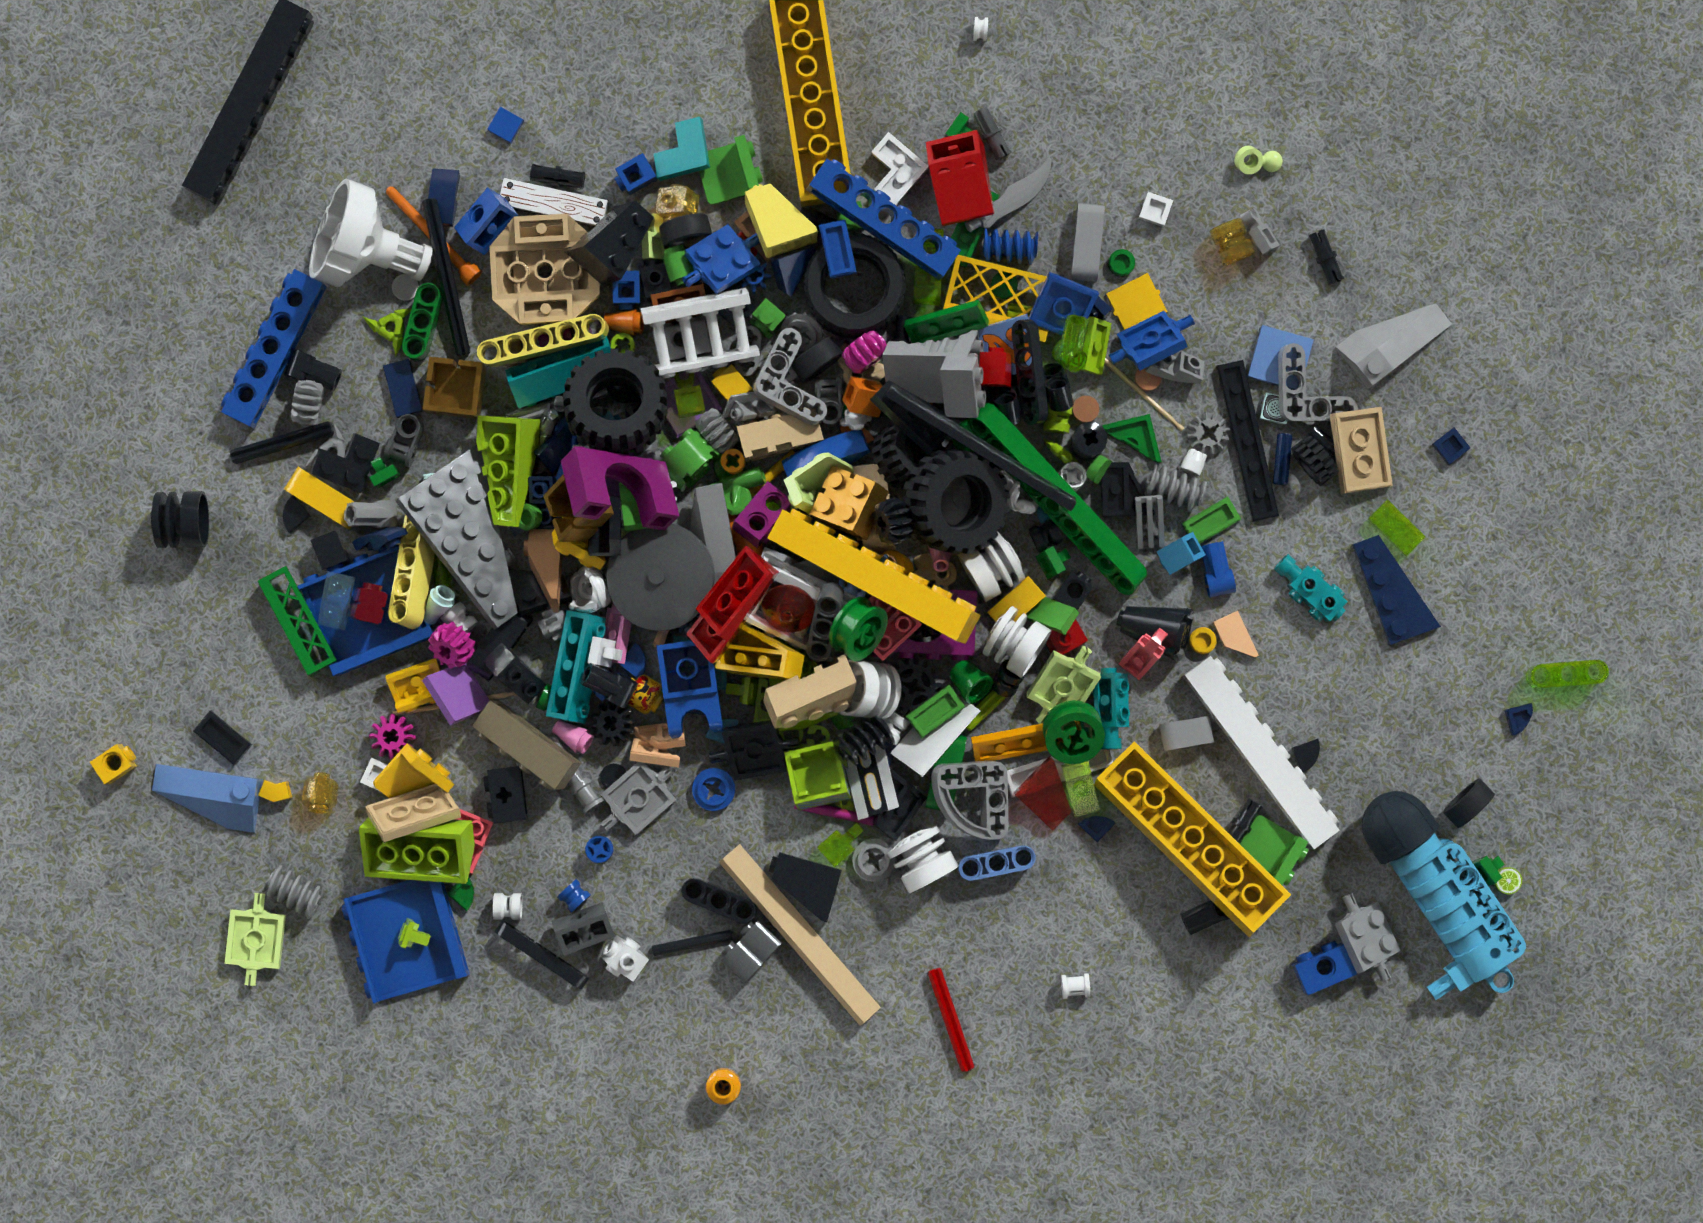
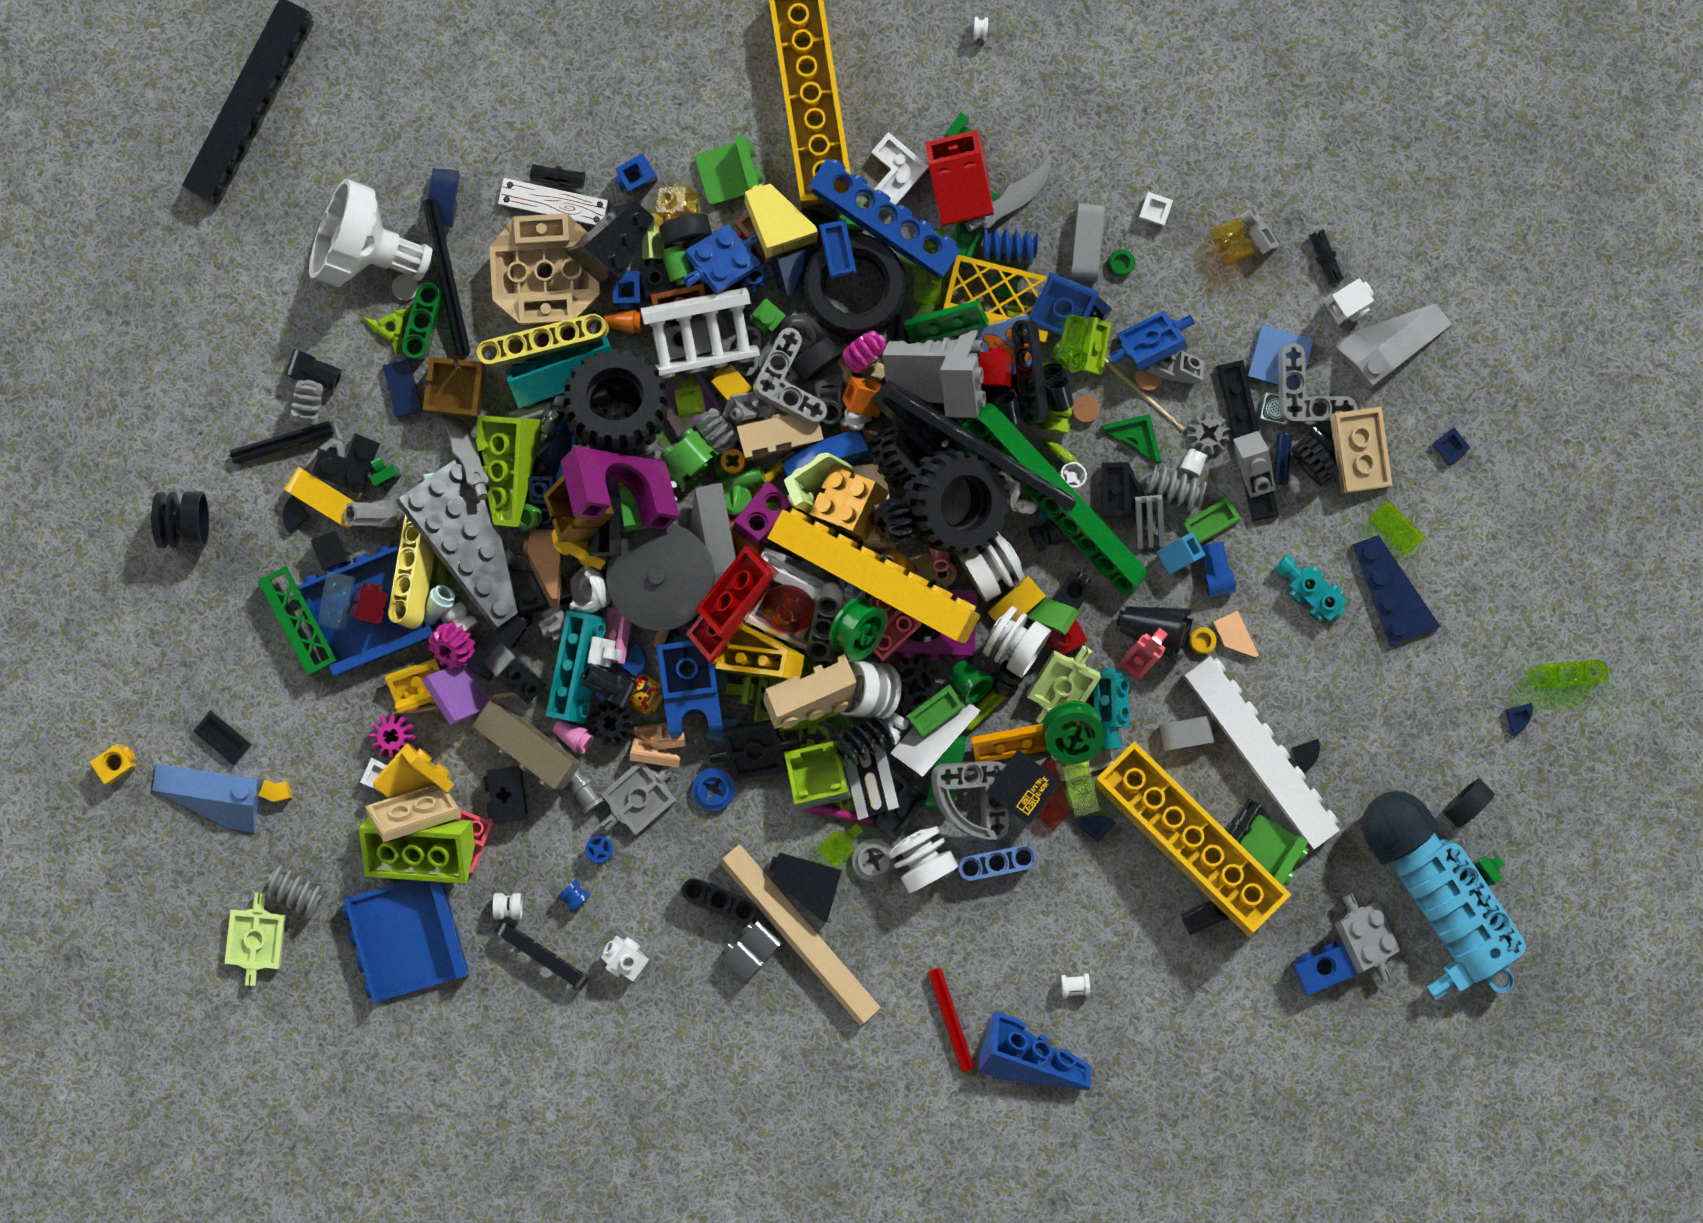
(287, 341): blue brick -> none
(320, 793): clear yellow head -> none
(385, 537): dark blue slope -> none
(405, 442): dark grey piece -> none
(409, 933): lime brick -> none
(462, 894): green tile -> none
(466, 451): none -> light grey sword
(468, 272): orange piece -> none
(485, 220): blue brick -> none
(505, 125): blue tile -> none
(544, 698): green tile -> none
(582, 929): dark grey brick -> none
(611, 774): black piece -> none
(622, 336): lime bush -> none
(689, 155): teal tile -> none
(692, 942): black bar -> none
(720, 1095): light orange head -> none
(992, 133): dark grey axle -> none
(1020, 1056): none -> blue wedge
(1023, 787): none -> black tile
(1052, 562): green tile -> none
(1079, 438): black piece -> none
(1098, 468): bright green tile -> none
(1136, 301): yellow piece -> none
(1254, 464): none -> light grey slope
(1270, 160): yellowish green plate -> none
(1350, 302): none -> white brick
(1510, 882): tile -> none

